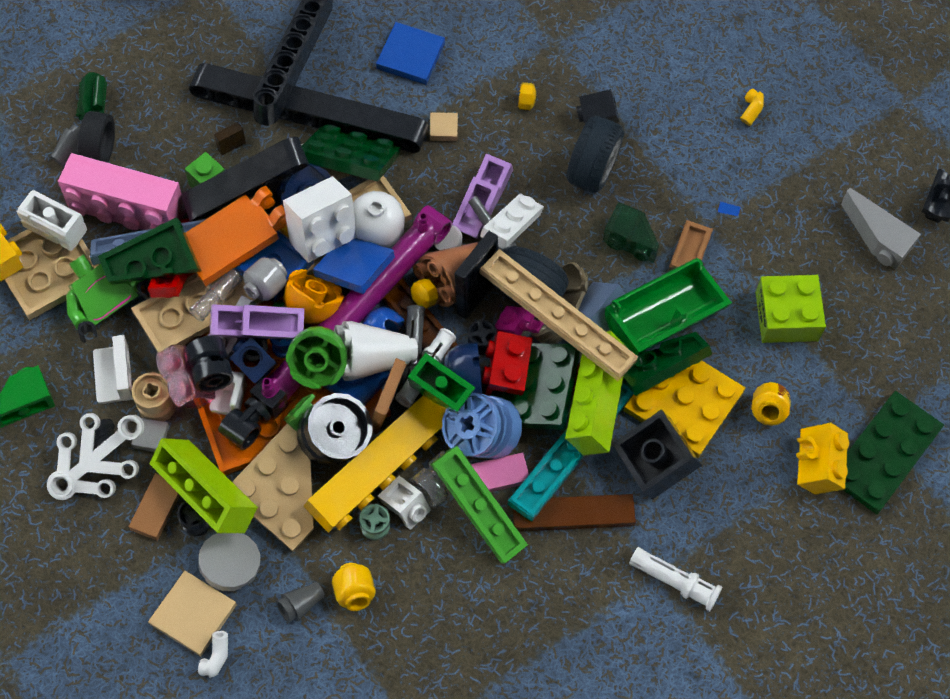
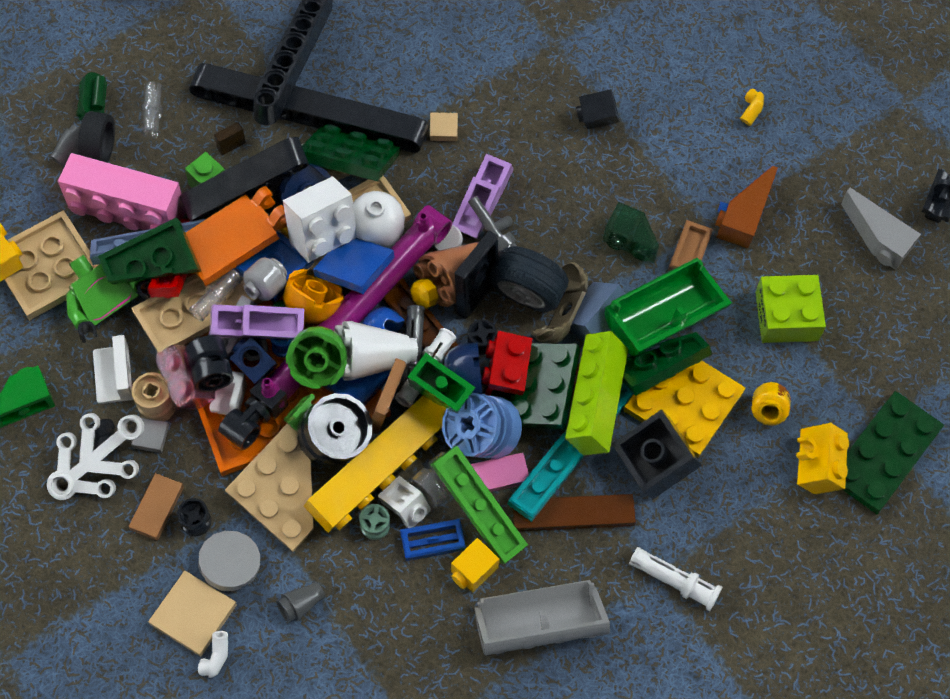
(52, 220): white brick -> none
(151, 109): none -> clear pin
(203, 486): lime brick -> none
(353, 586): yellow head -> none
(410, 53): blue tile -> none
(437, 550): none -> blue tile
(474, 565): none -> yellow brick
(513, 220): white plate -> none
(517, 320): dark pink plate -> none
(527, 96): yellow tile -> none
(540, 617): none -> light grey container
(558, 315): tan tile -> none
(595, 154): black wheel -> none
(744, 211): none -> dark orange slope

